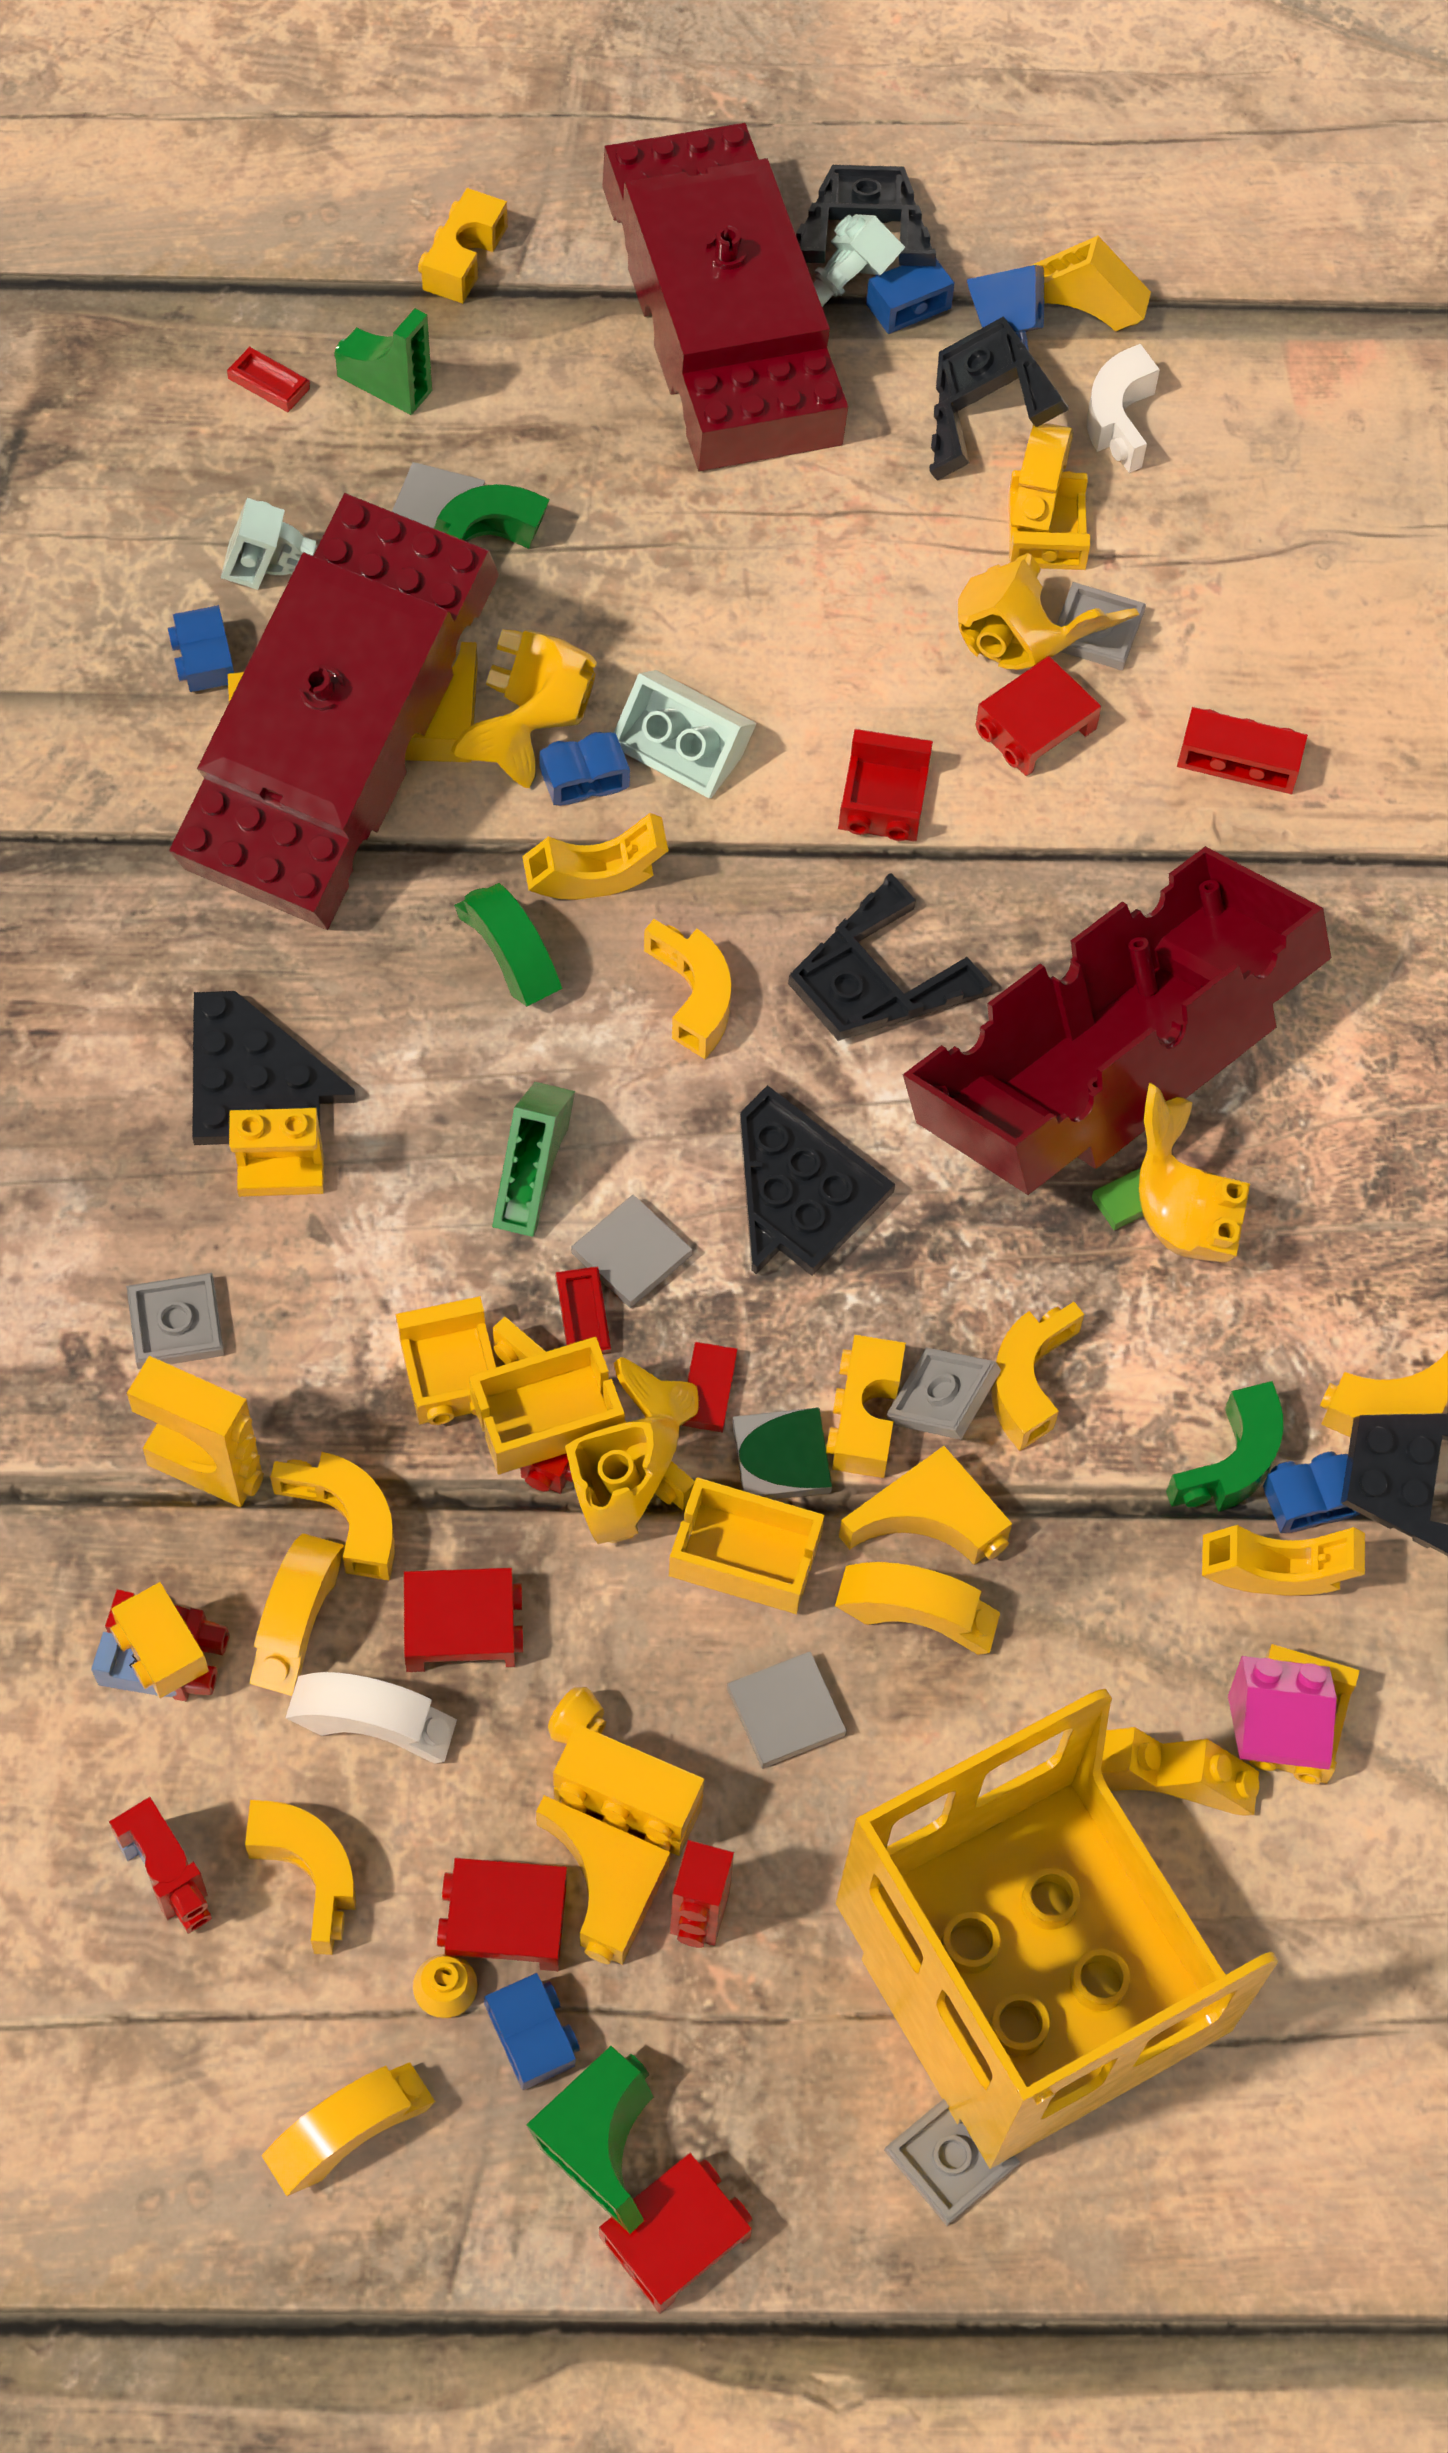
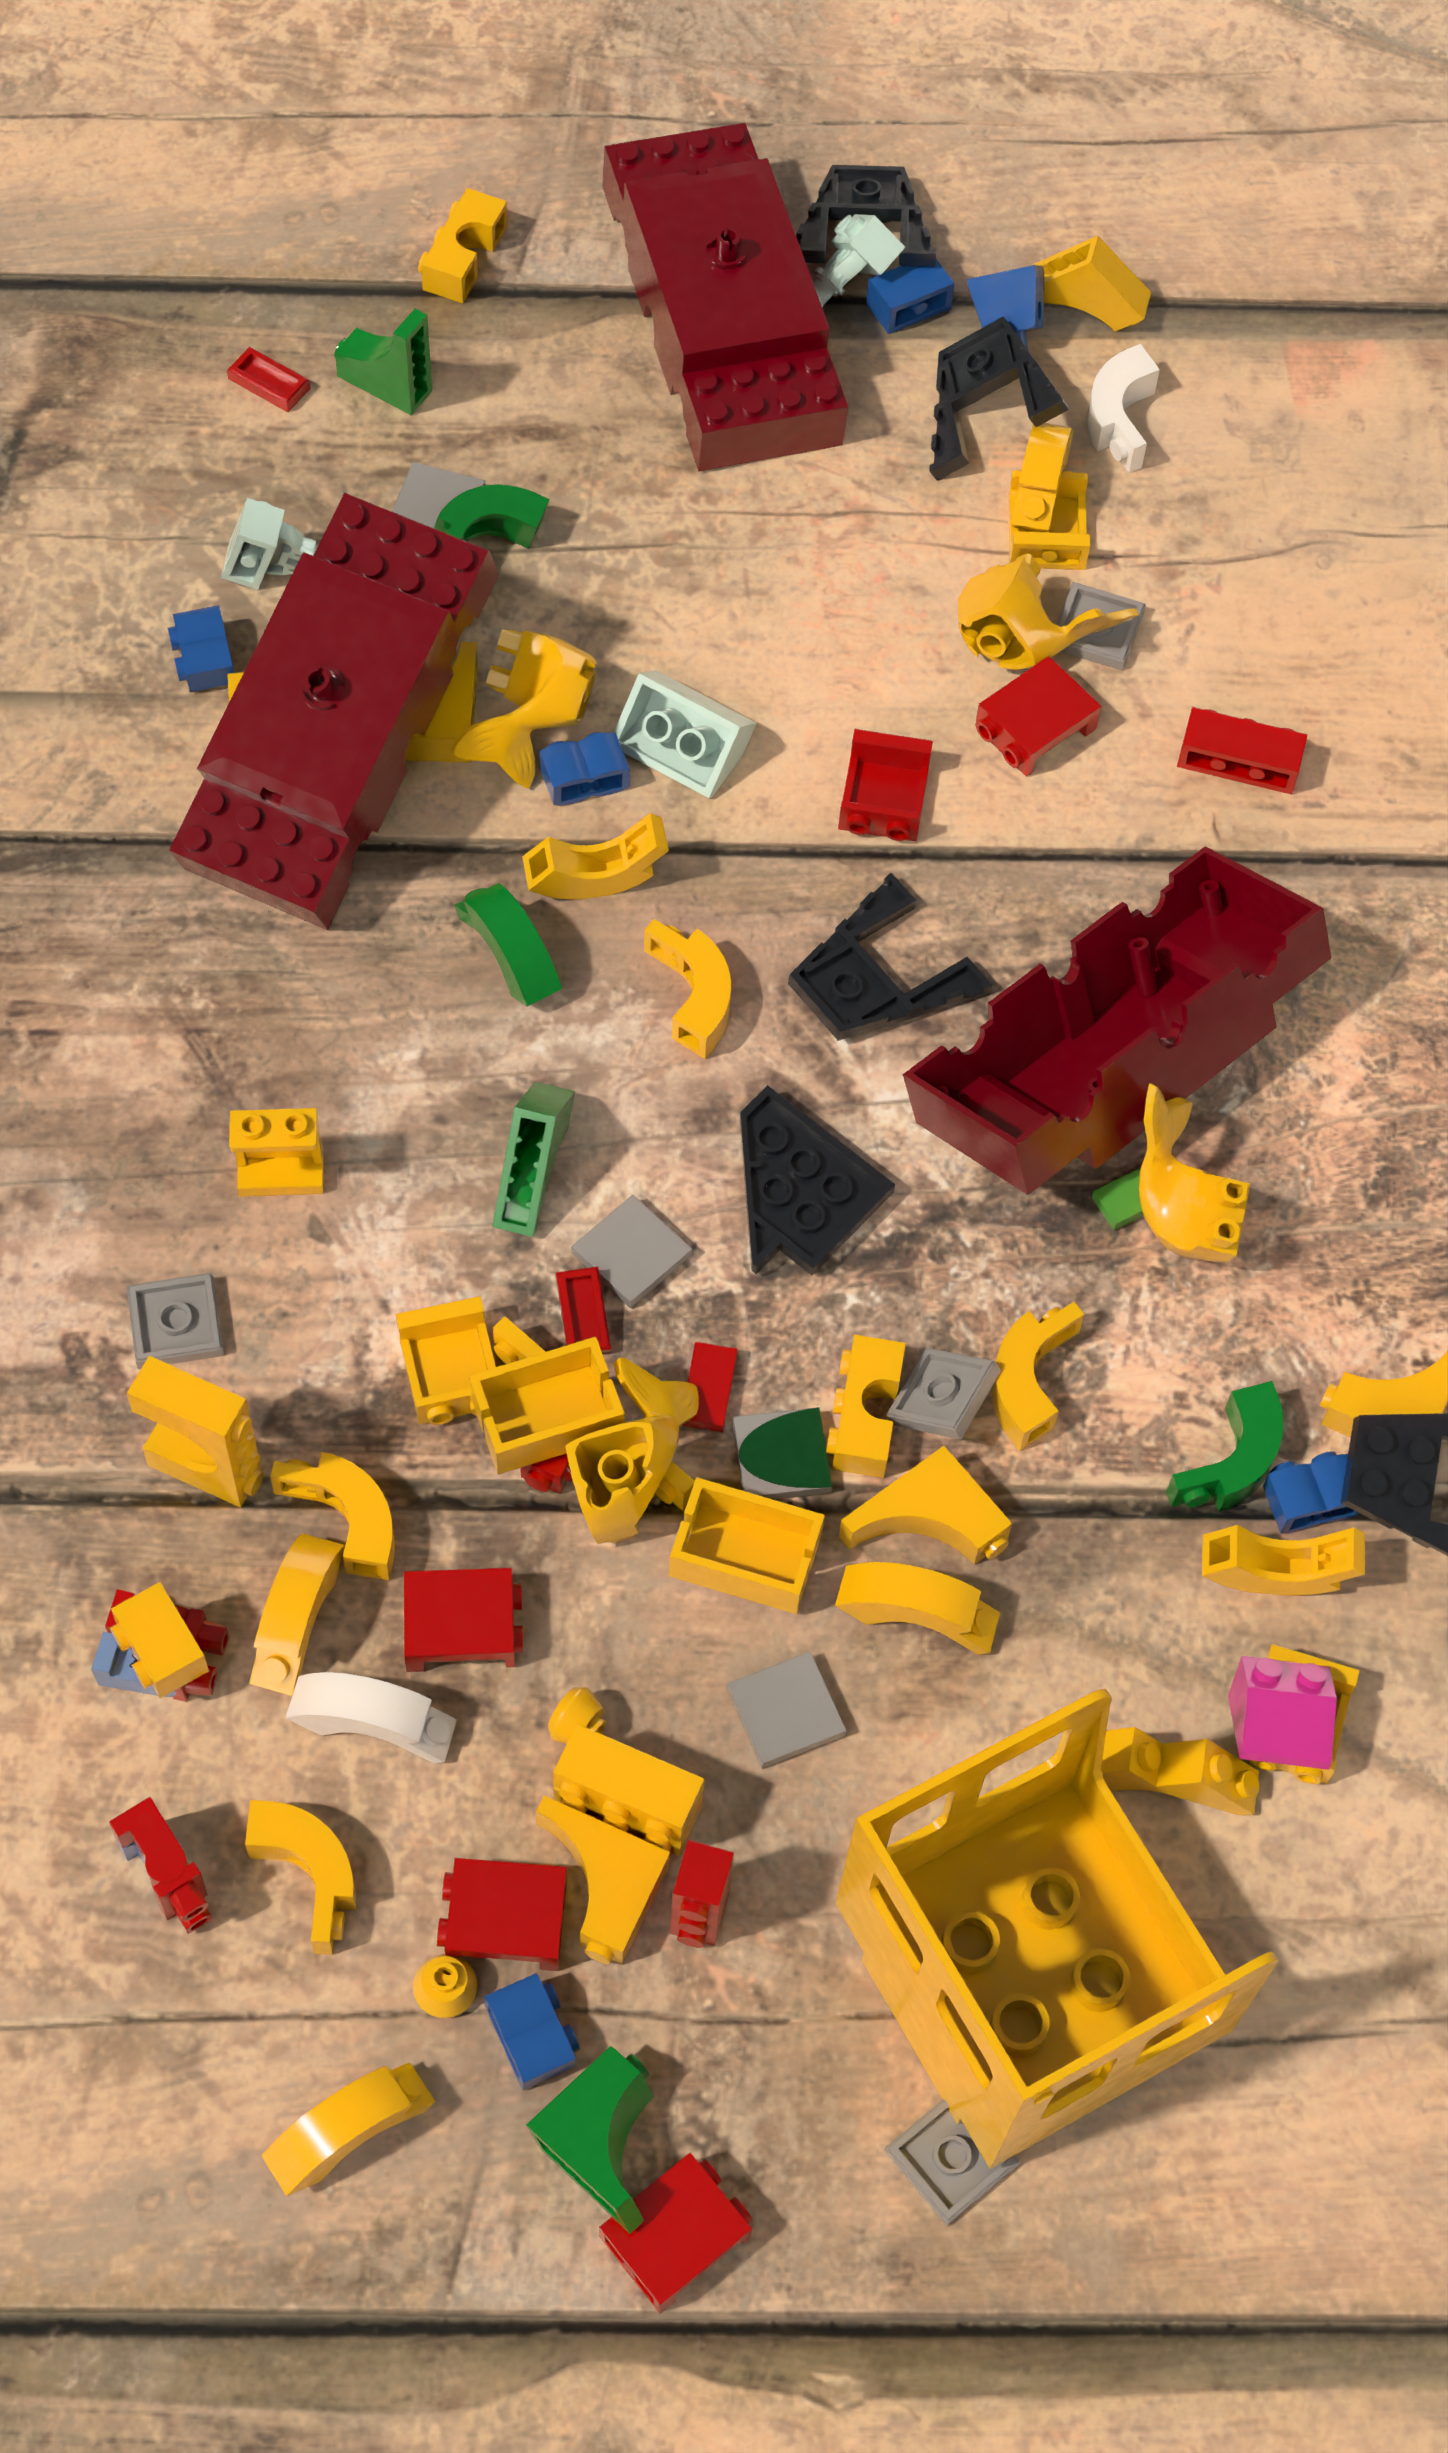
(250, 1065): black wing -> none

